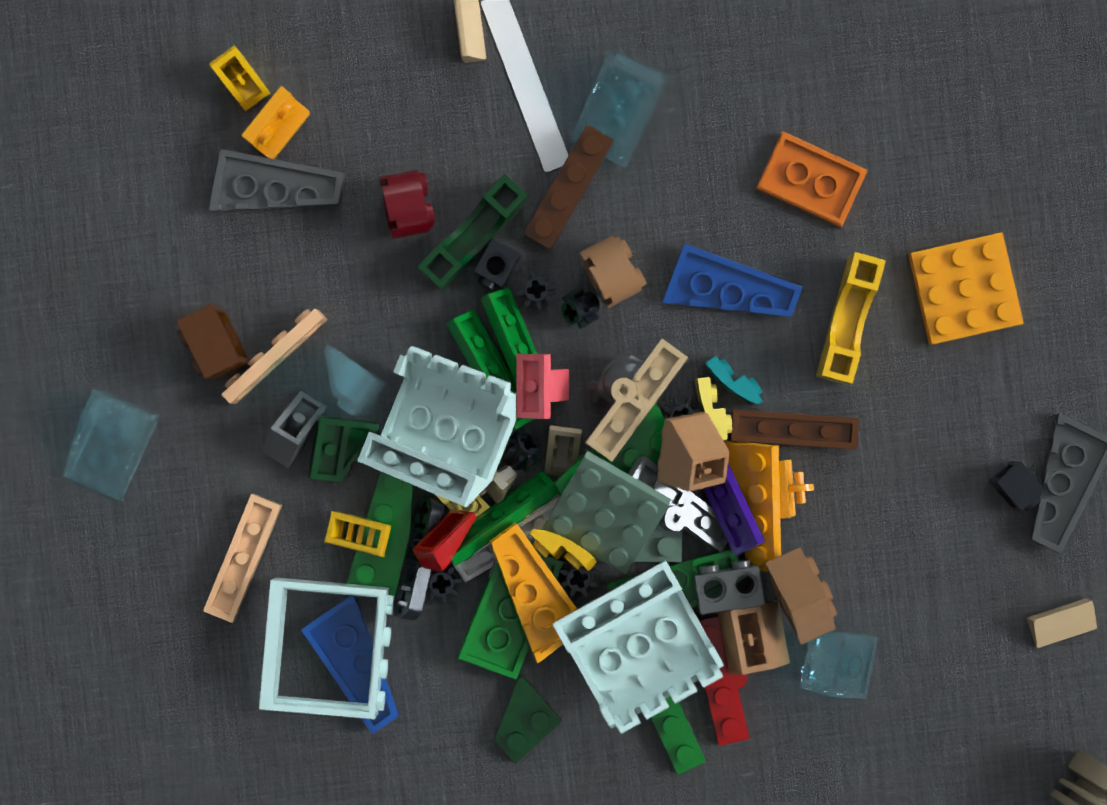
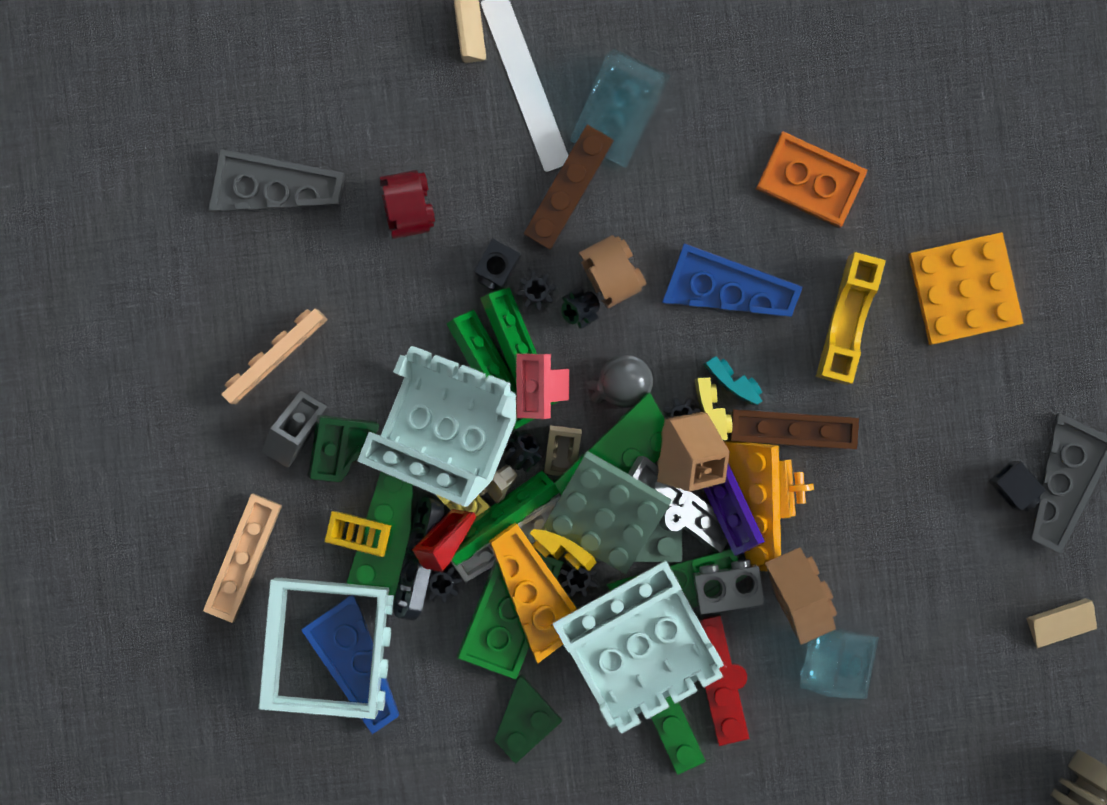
(109, 443): clear light blue slope -> none
(212, 343): reddish brown brick -> none
(239, 78): yellow slope -> none
(276, 123): light orange bracket -> none
(352, 382): clear light blue slope -> none
(474, 234): dark green arch -> none
(635, 399): tan hinge -> none
(754, 638): medium nougat slope -> none

